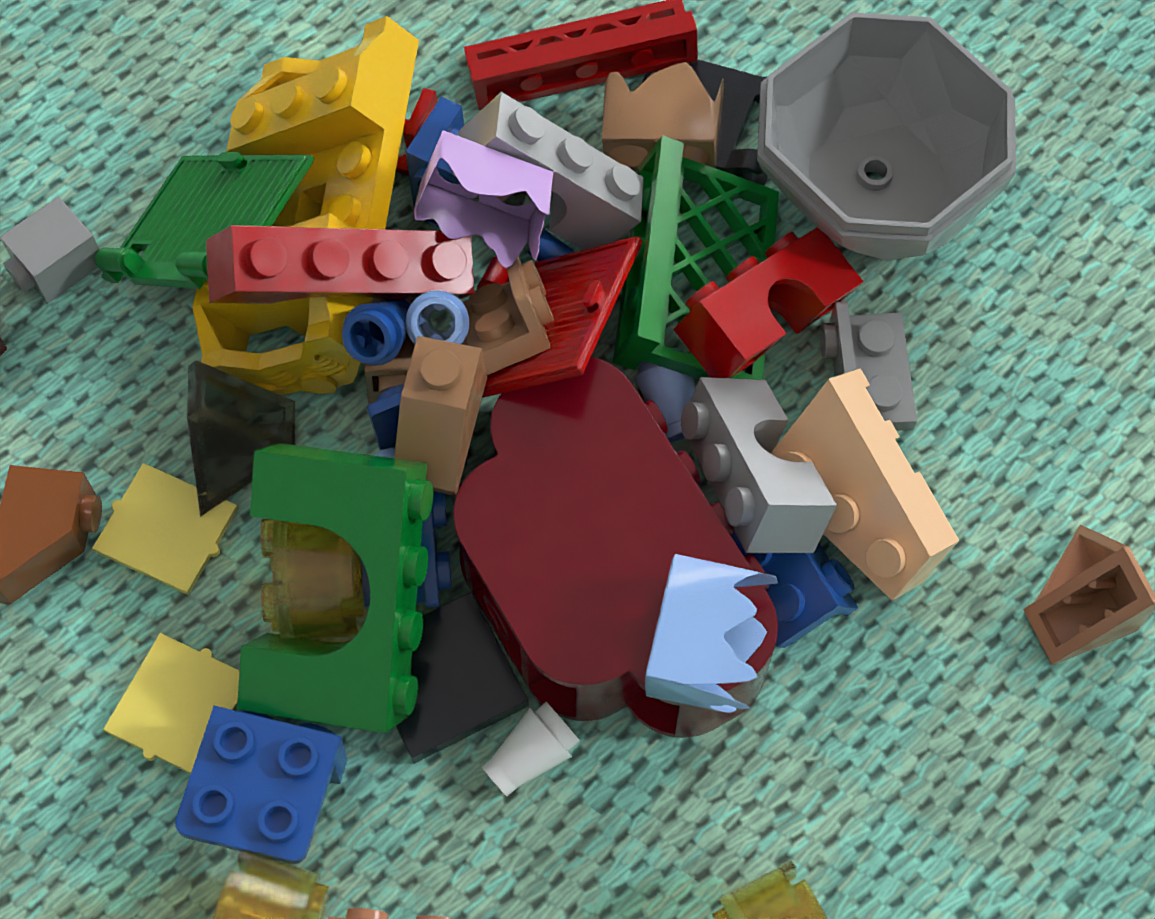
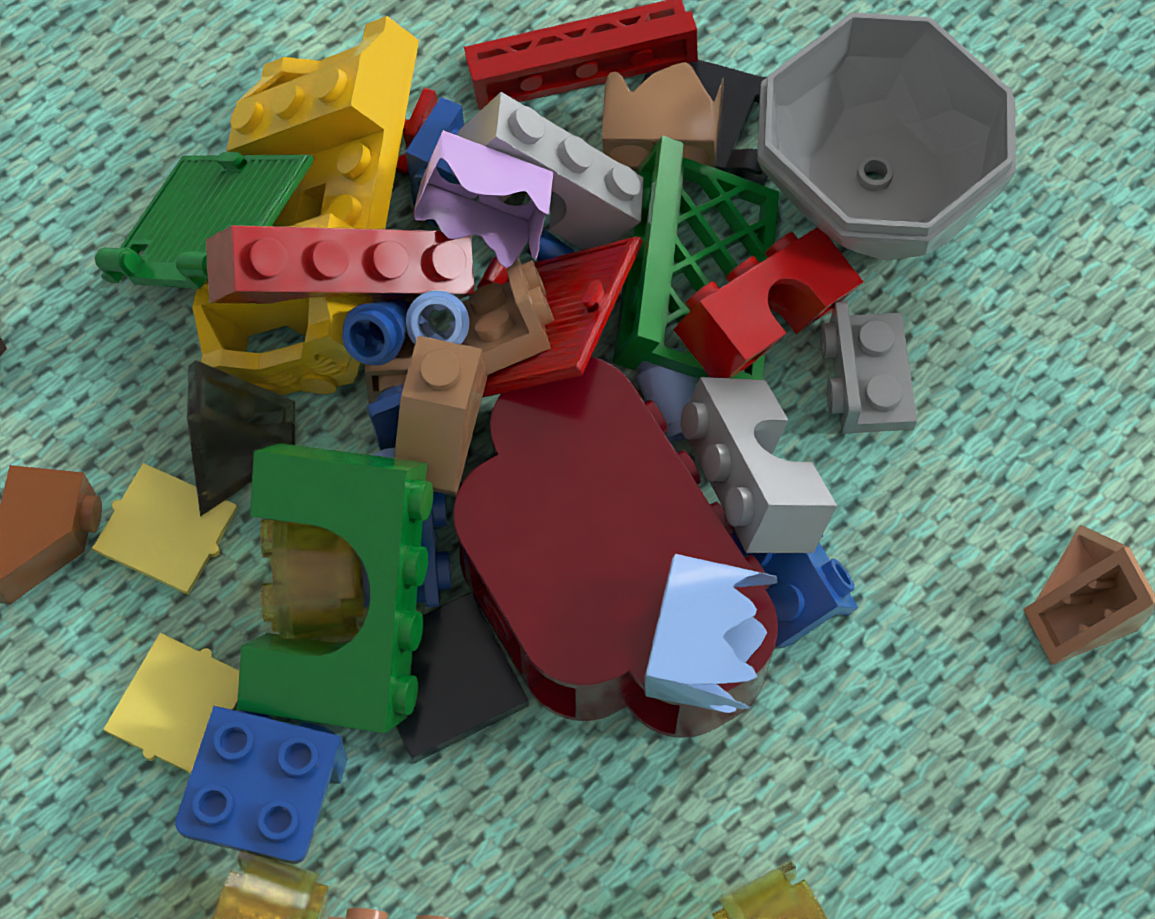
(50, 250): light grey brick -> none
(531, 749): white cone -> none
(883, 510): light nougat wedge -> none

